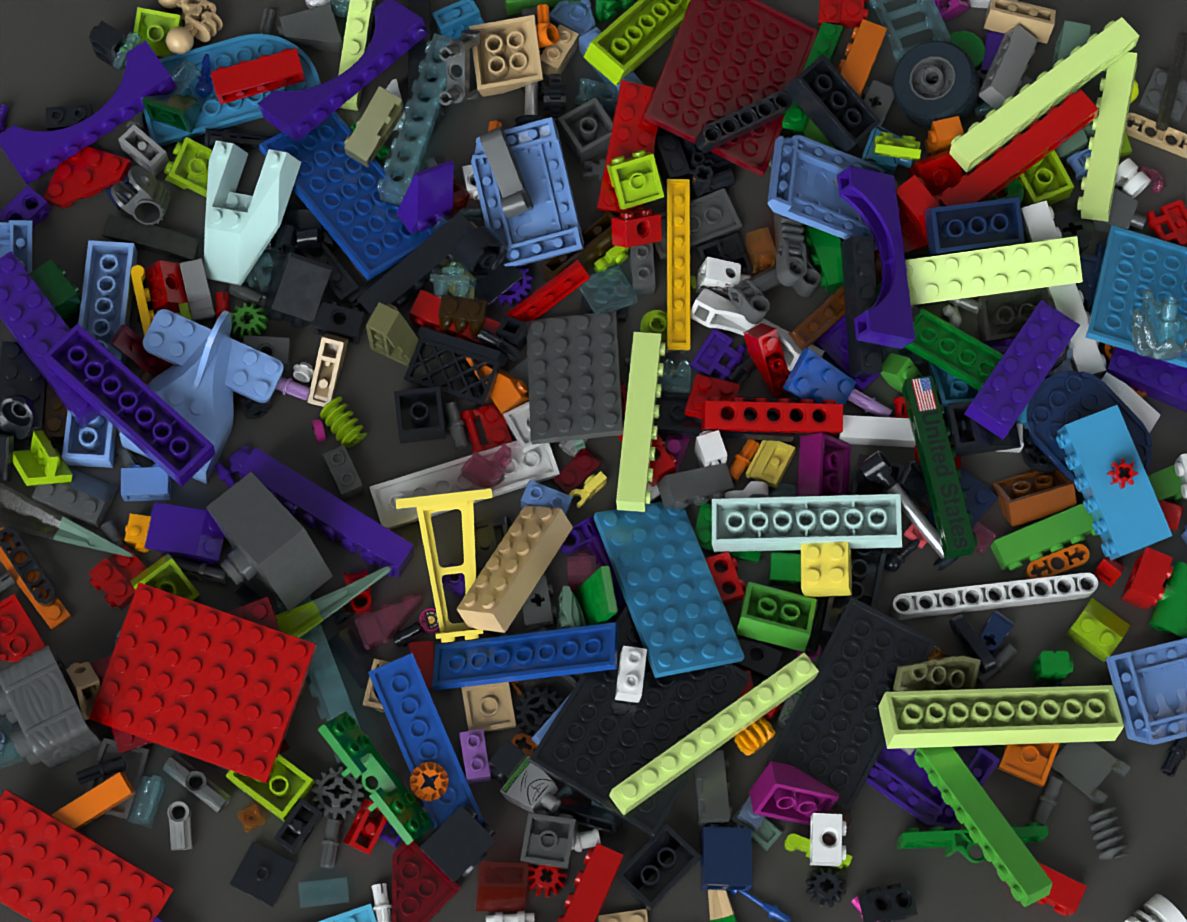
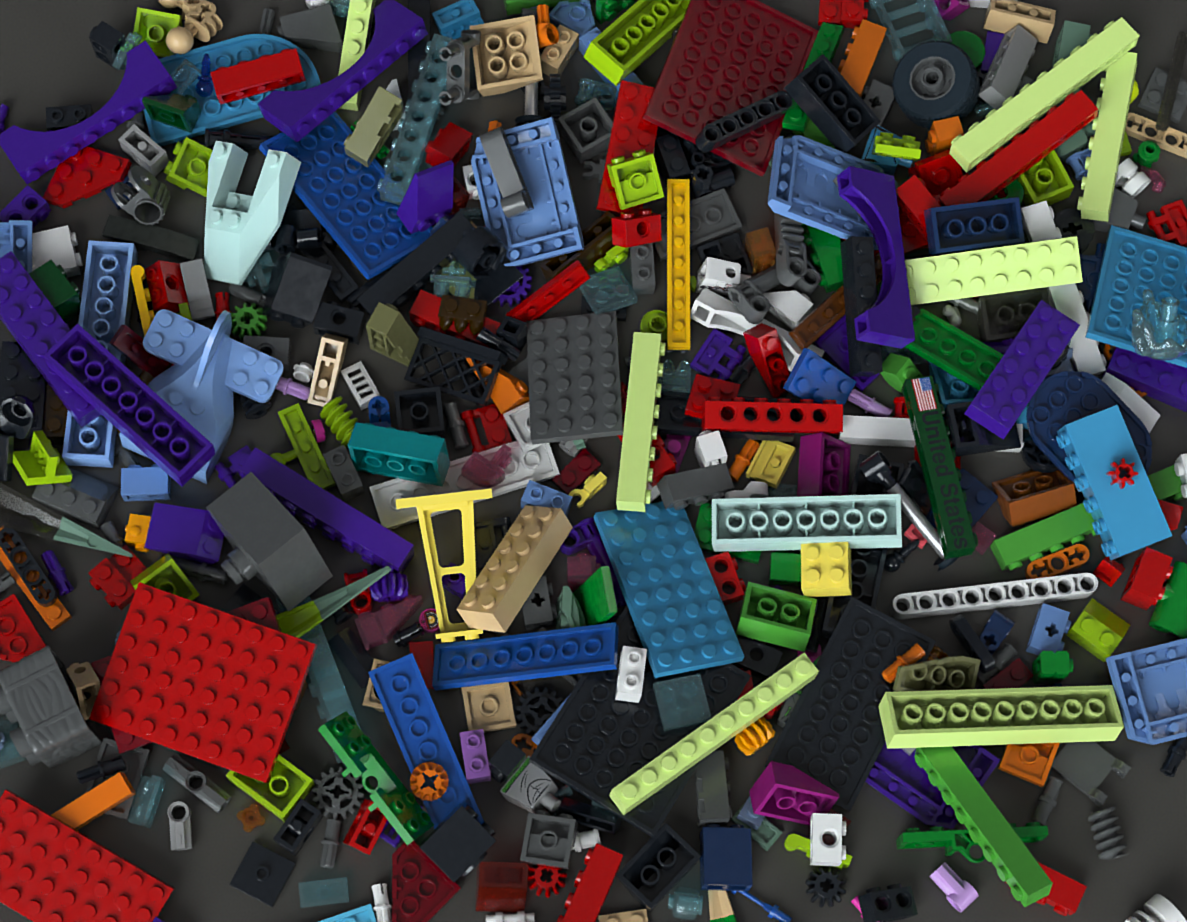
(56, 572): none -> dark purple axle
(58, 246): none -> white brick
(304, 447): none -> lime plate
(362, 402): none -> white slope
(379, 409): none -> blue piece
(390, 588): none -> dark purple gear
(399, 454): none -> teal brick
(449, 144): none -> red brick
(682, 702): none -> clear light blue plate
(685, 903): none -> clear light blue head
(789, 306): none -> white slope
(911, 656): none -> orange axle
(958, 891): none -> lavender piece
(1011, 677): none -> dark red plate
(1051, 618): none -> medium blue brick
(1147, 153): none -> green brick

